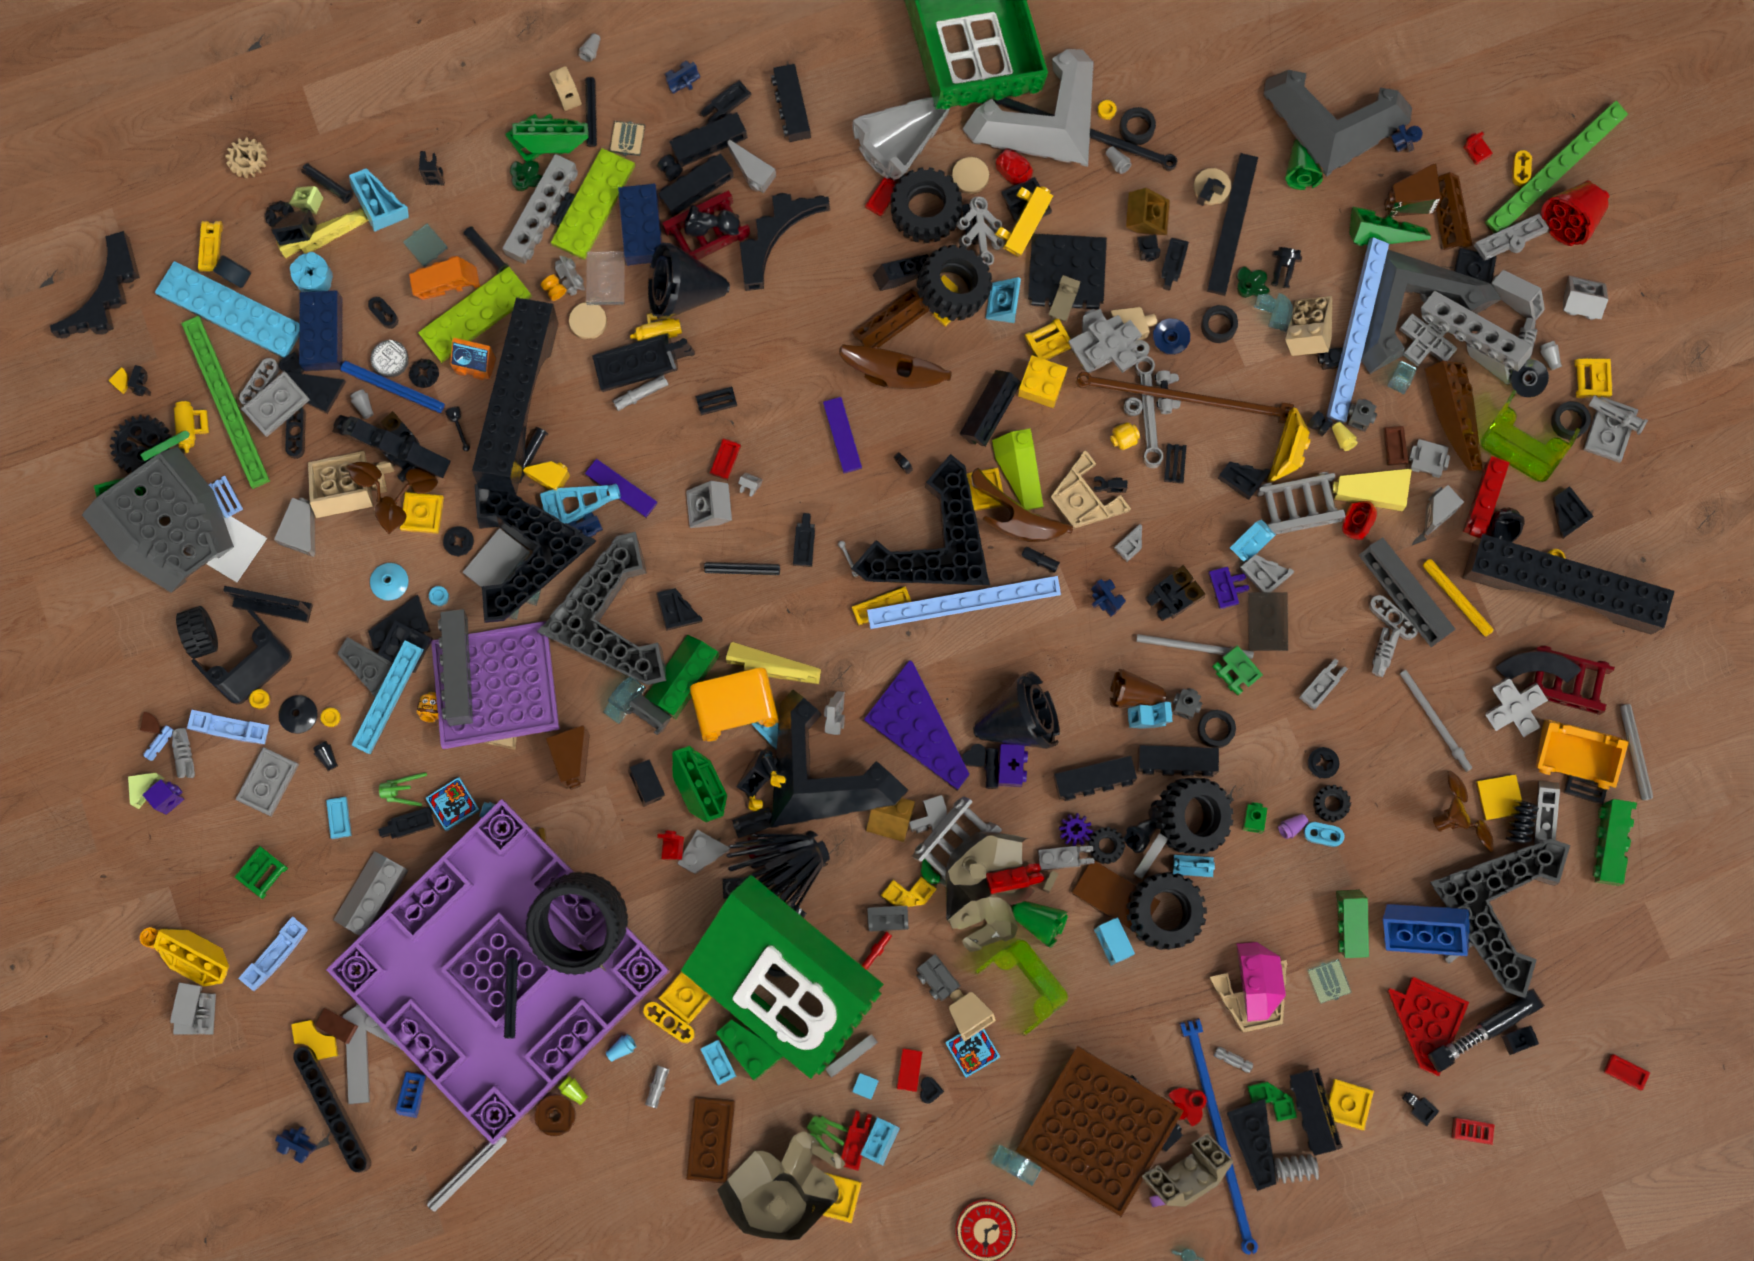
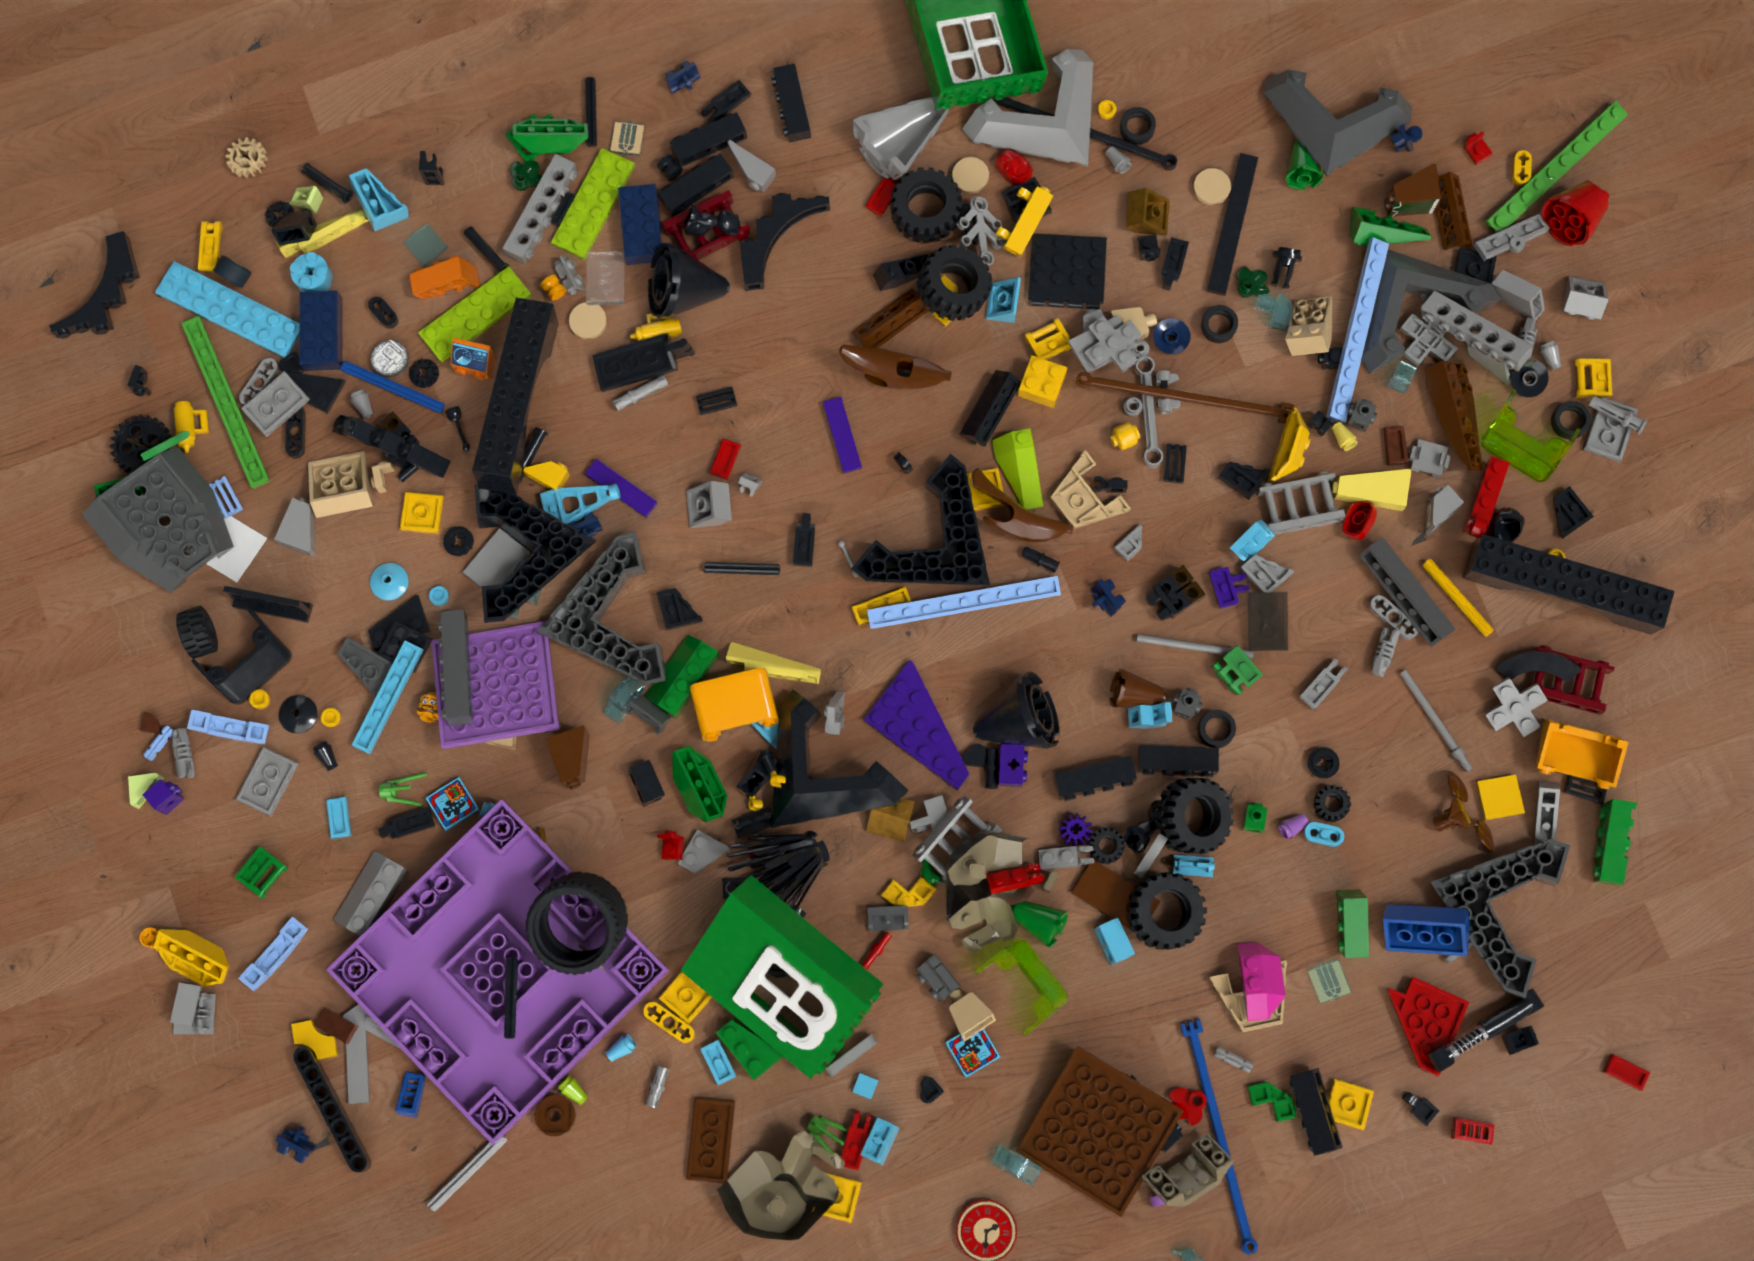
(120, 380): yellow tile -> none
(386, 511): reddish brown plant -> none
(563, 85): tan torso -> none
(589, 48): light grey cone -> none
(909, 1070): red tile -> none
(1064, 298): dark tan bracket -> none
(1212, 186): black bracket -> none
(1254, 1138): black wing -> none
(1296, 1168): light grey piece -> none
(1522, 822): black piece -> none
(1636, 752): light grey axle -> none

